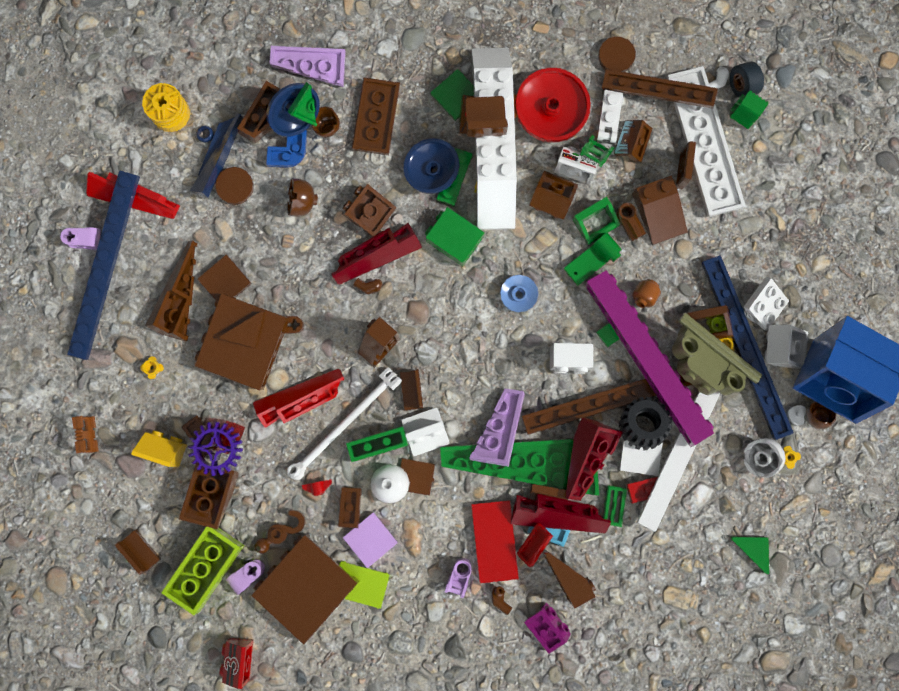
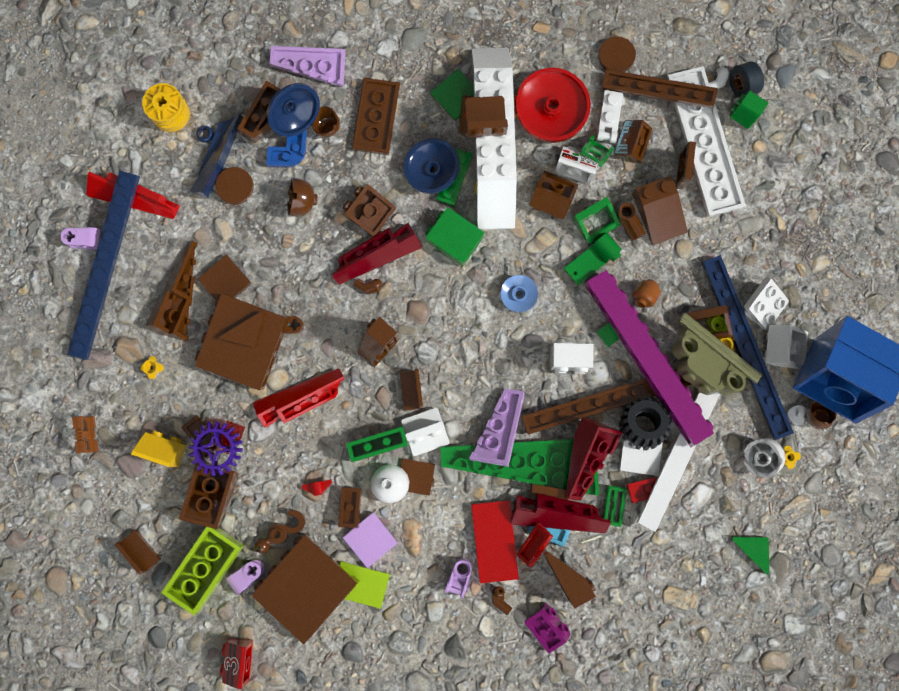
(303, 106): green tile -> none
(389, 379): white hinge -> none

